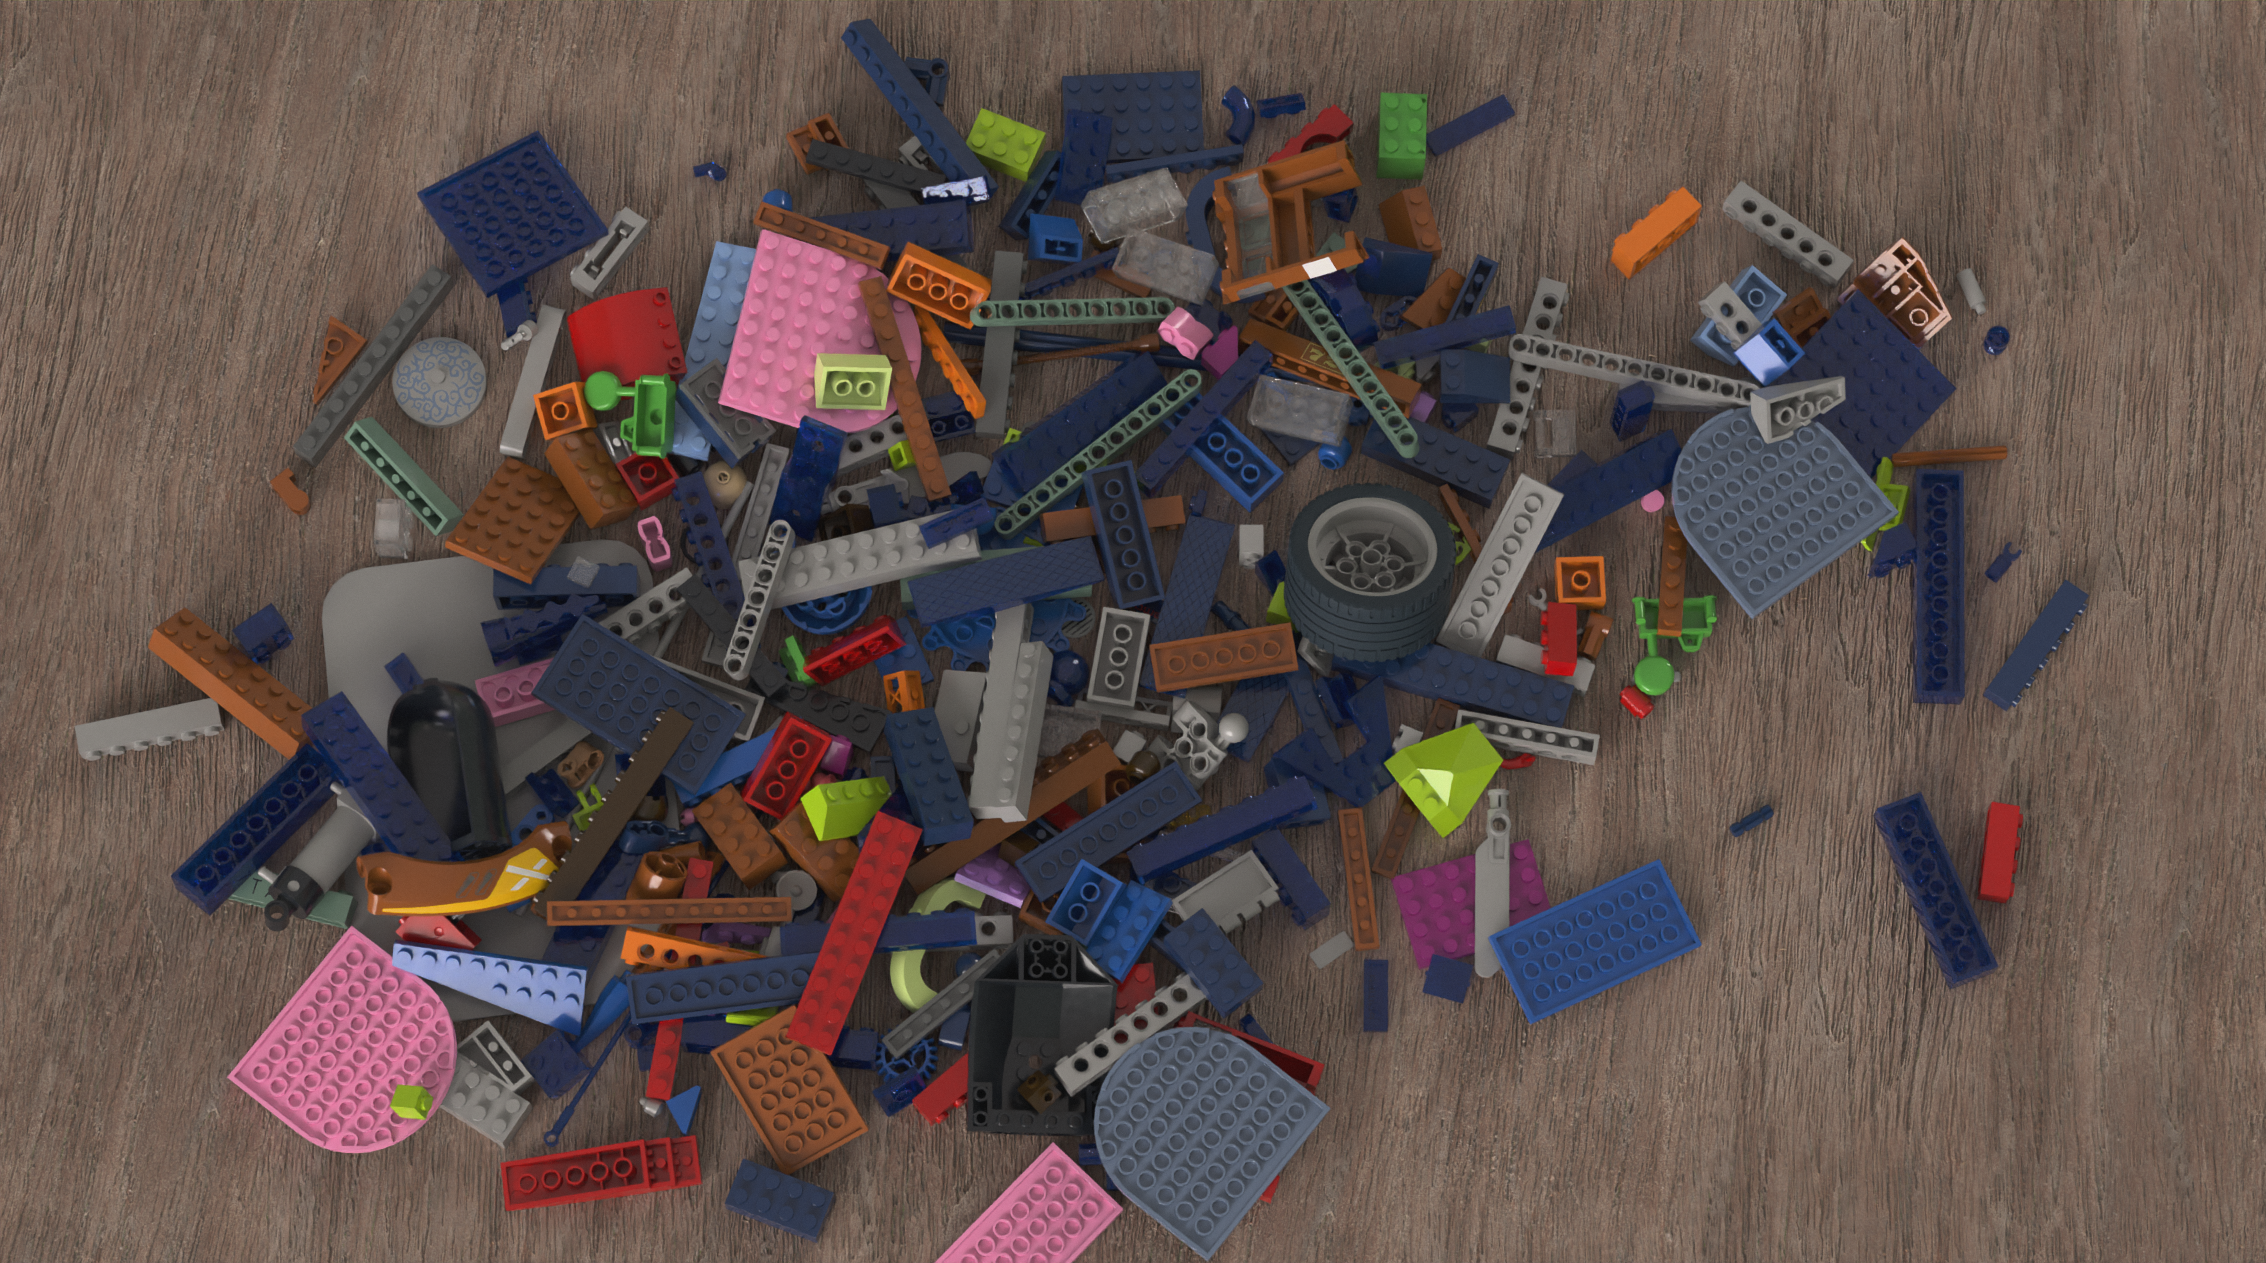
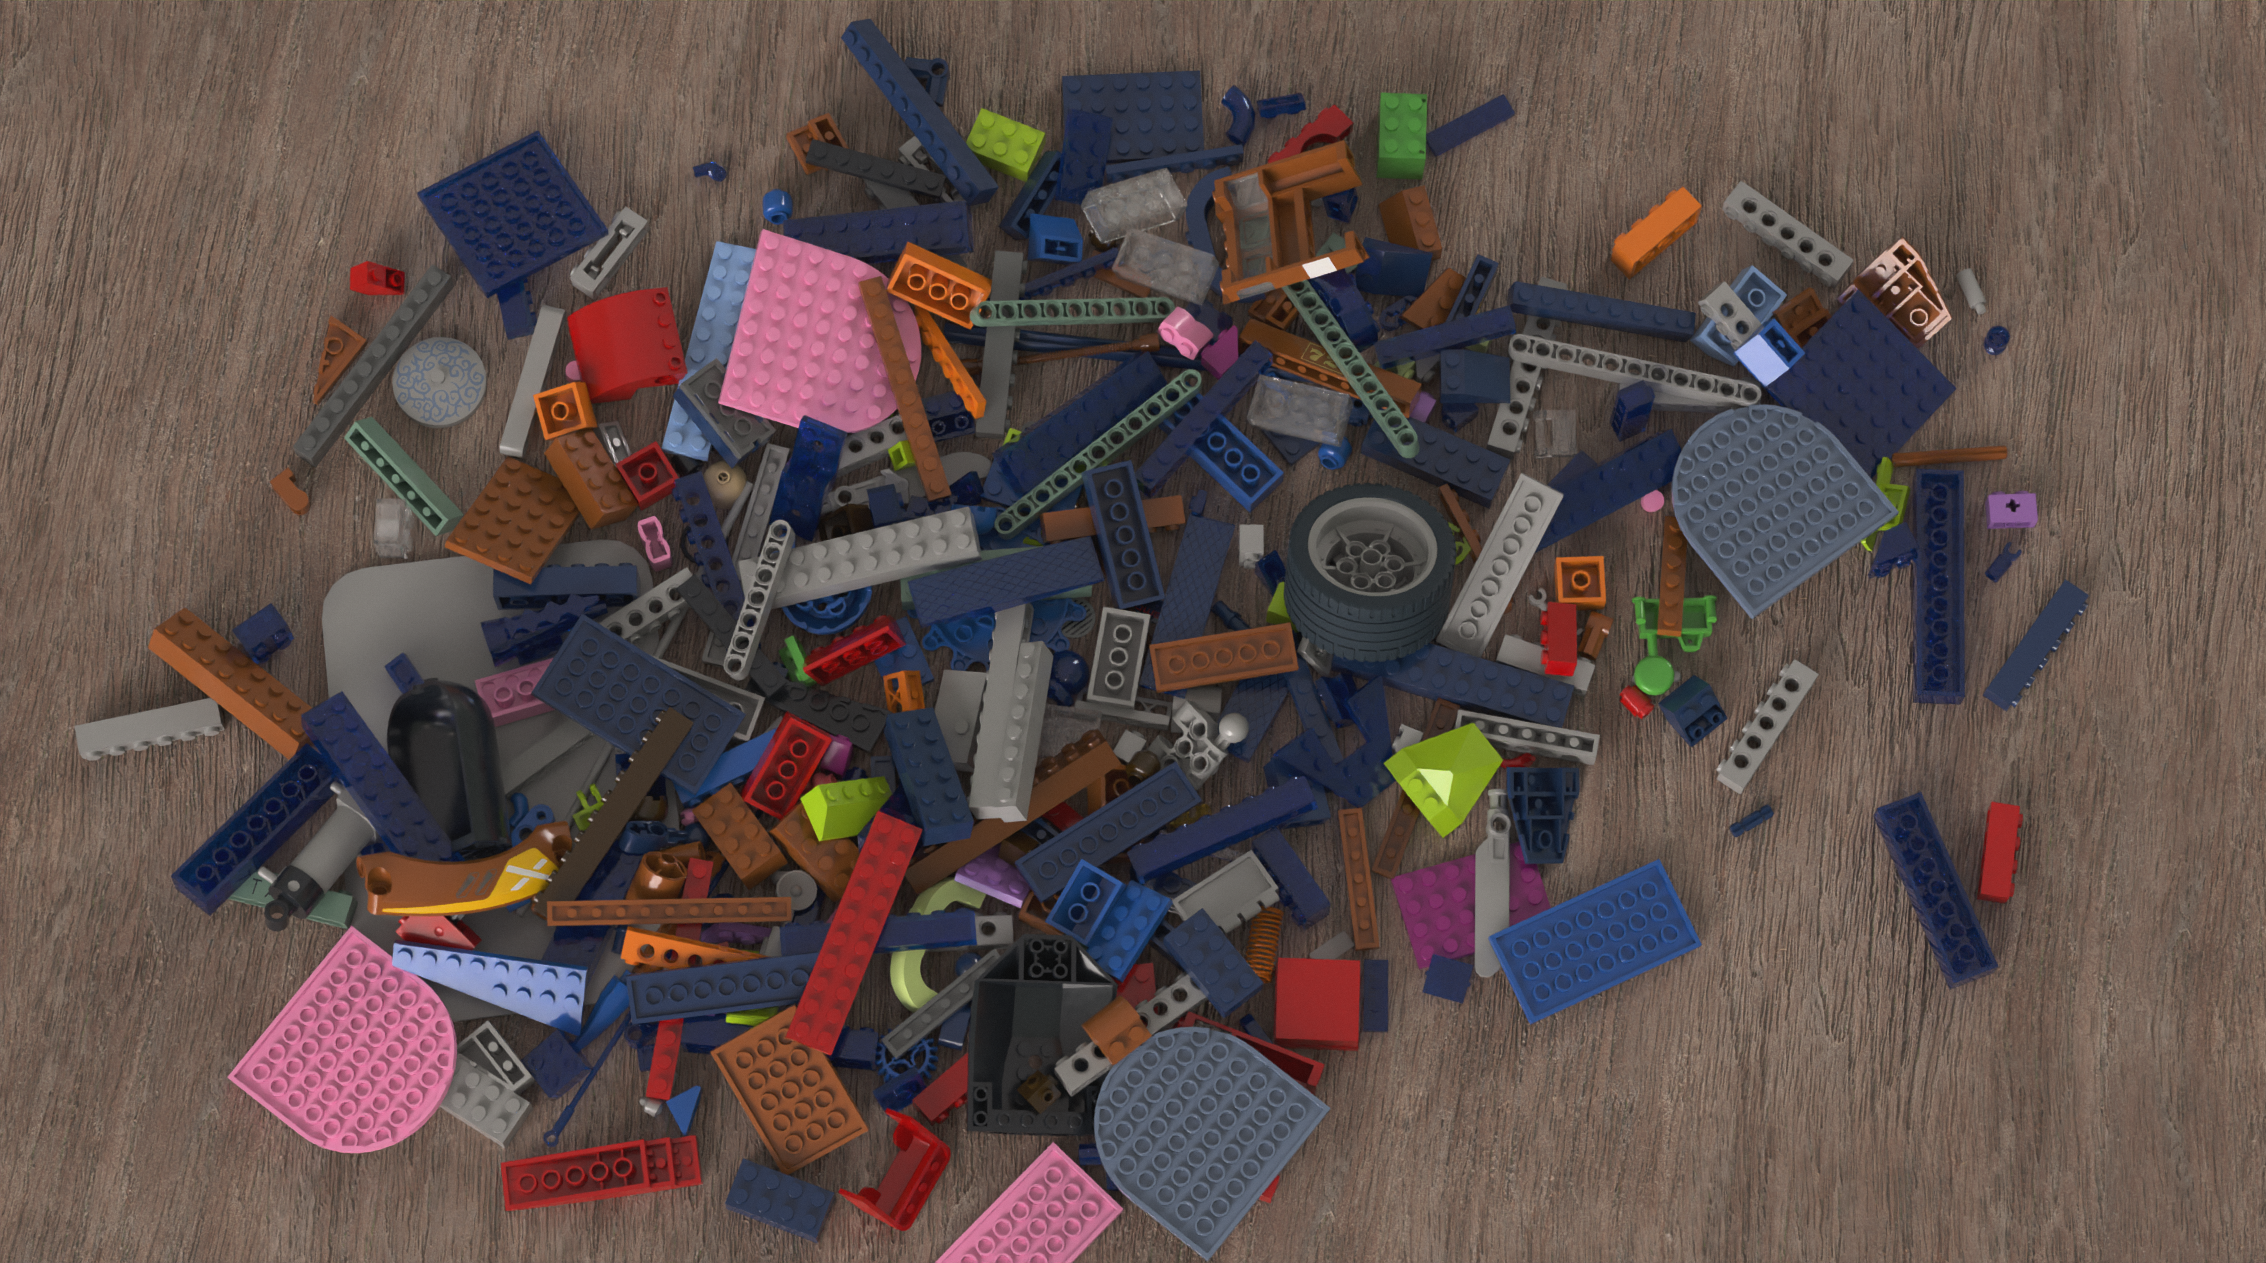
(376, 279): none -> red slope
(411, 1102): lime brick -> none
(521, 808): none -> blue arm
(524, 332): light grey piece -> none
(553, 792): clear blue bracket -> none
(572, 372): none -> bright pink piece
(581, 762): medium nougat piece -> none
(583, 572): clear tile -> none
(619, 938): none -> dark blue pin
(654, 409): bright green piece -> none
(821, 235): dark orange plate -> none
(852, 381): yellowish green slope -> none
(909, 1177): none -> red windscreen
(956, 523): clear blue tile -> none
(967, 189): clear blue tile -> none
(1116, 1030): none -> dark orange brick
(1268, 917): none -> orange piece
(1316, 1004): none -> red container
(1542, 810): none -> dark blue wedge
(1601, 311): none -> dark blue brick
(1693, 710): none -> dark blue slope
(1738, 778): none -> light grey brick
(1786, 407): light grey wedge -> none
(2000, 516): none -> medium lavender brick

